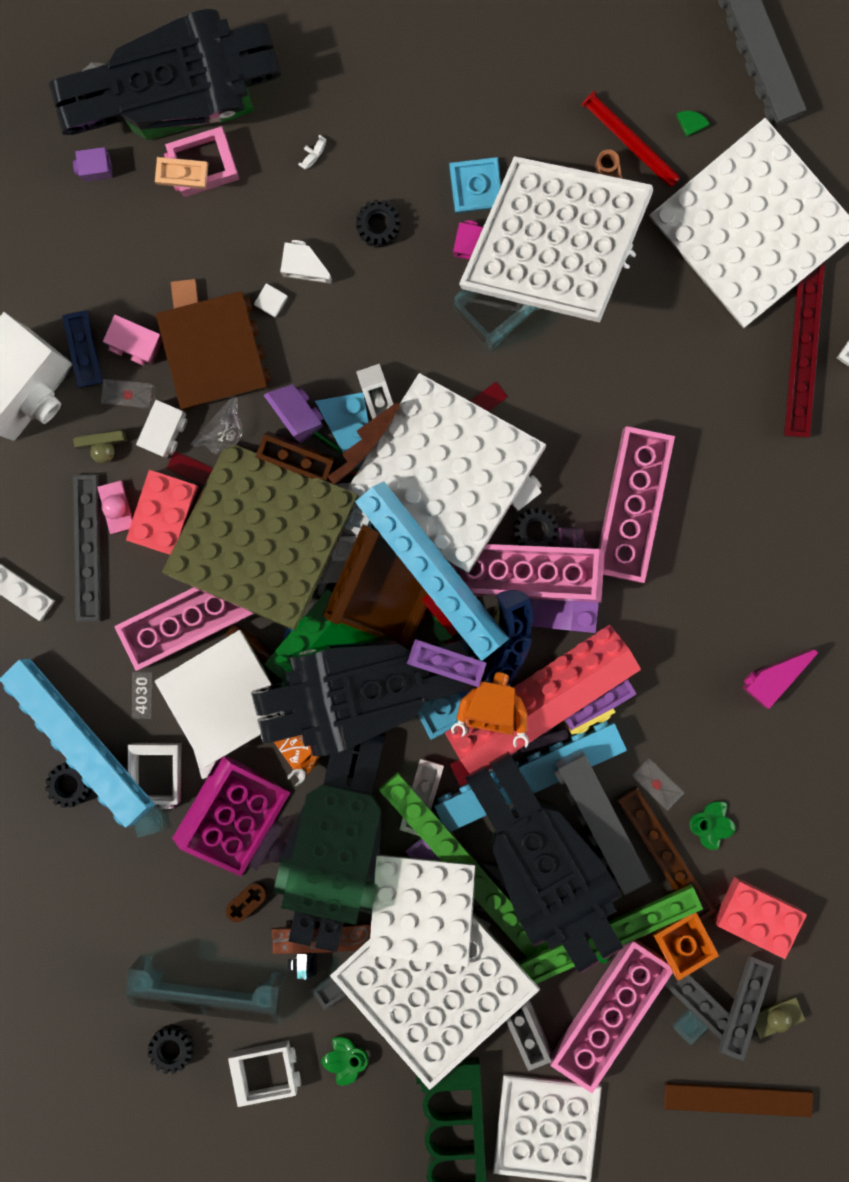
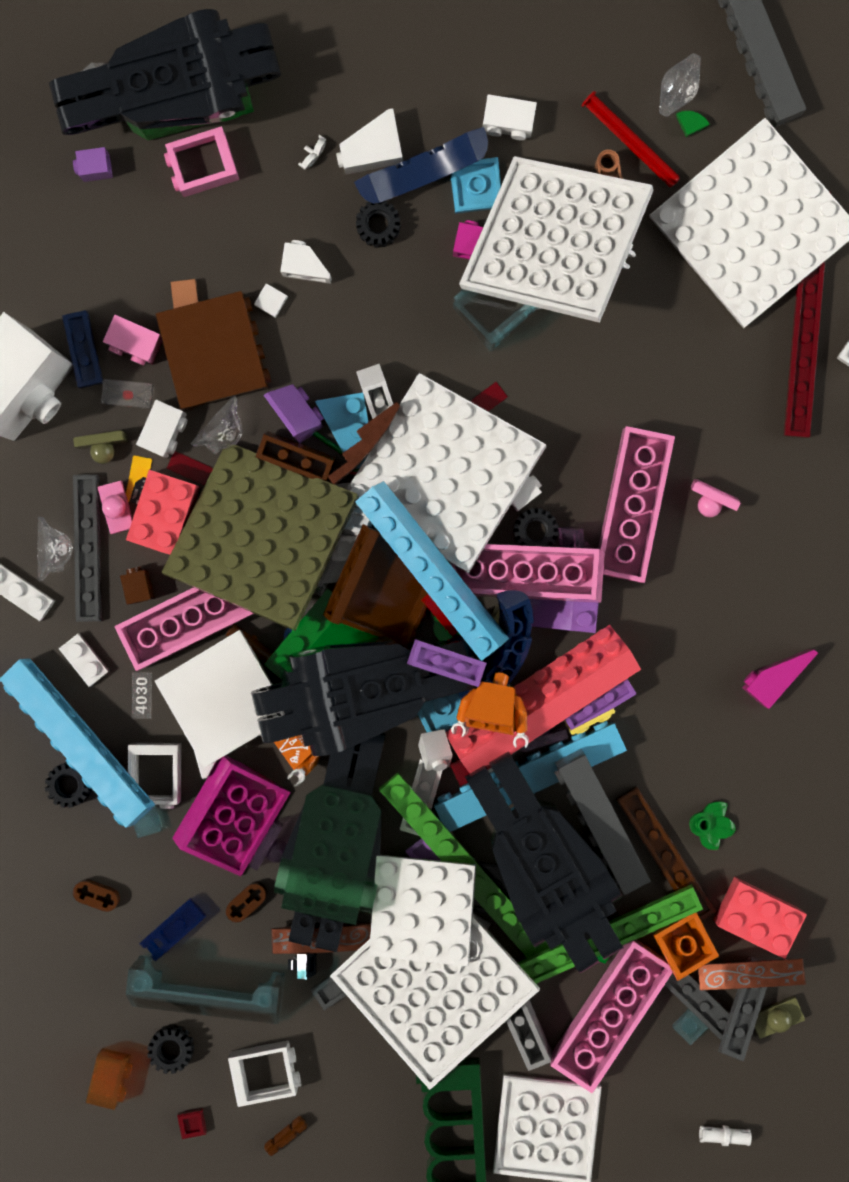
(53, 549): none -> clear hat
(84, 659): none -> white plate
(93, 900): none -> reddish brown beam
(108, 1079): none -> clear orange brick
(137, 477): none -> yellow sticker
(137, 586): none -> reddish brown brick
(173, 928): none -> clear blue plate
(181, 173): light nougat plate -> none
(192, 1123): none -> dark red tile
(285, 1136): none -> reddish brown axle
(341, 1061): green plate -> none
(372, 146): none -> white slope
(424, 167): none -> dark blue brick
(435, 750): none -> white brick
(509, 117): none -> white brick
(657, 784): clear tile -> none
(680, 85): none -> clear hat
(712, 499): none -> bright pink tile
(725, 1135): none -> white pin
(738, 1099): reddish brown tile -> none
(752, 974): none -> copper slope

